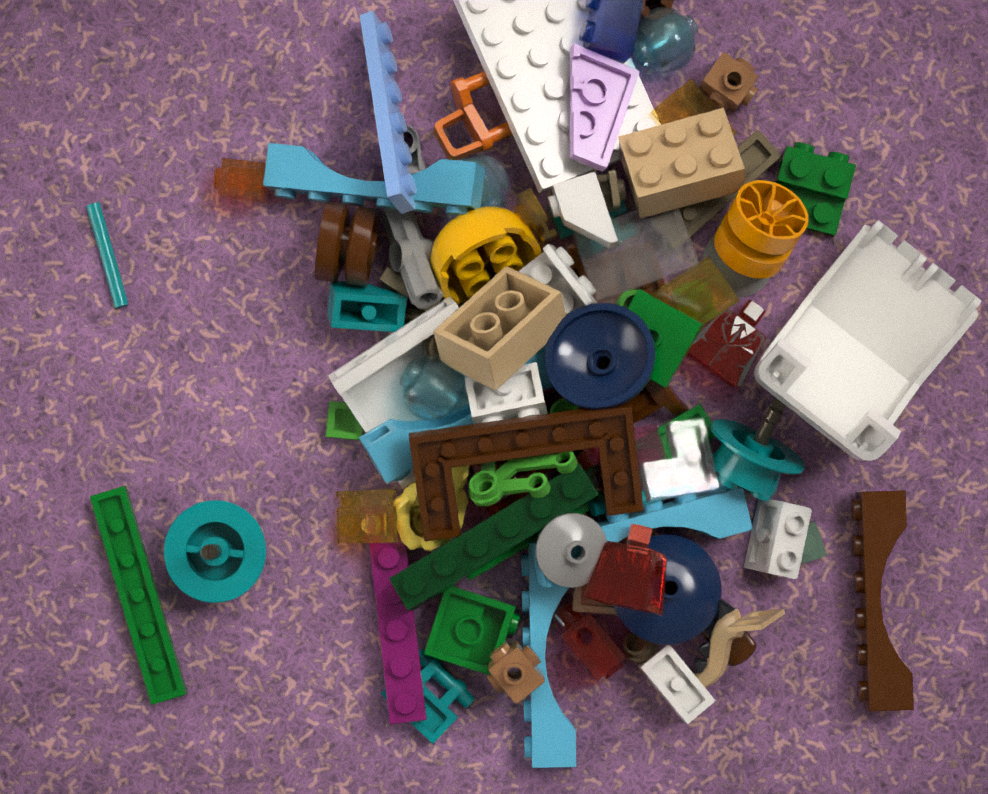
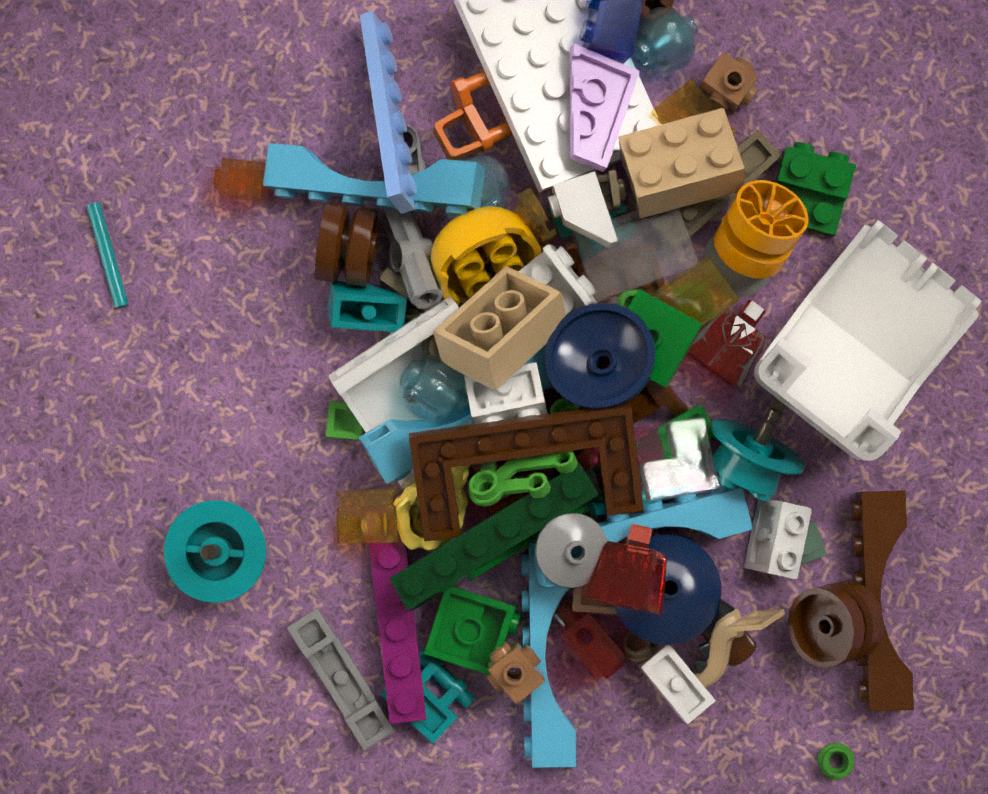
(138, 595): green plate -> none
(341, 678): none -> light grey slope
(835, 623): none -> reddish brown wheel
(847, 761): none -> bright green plate

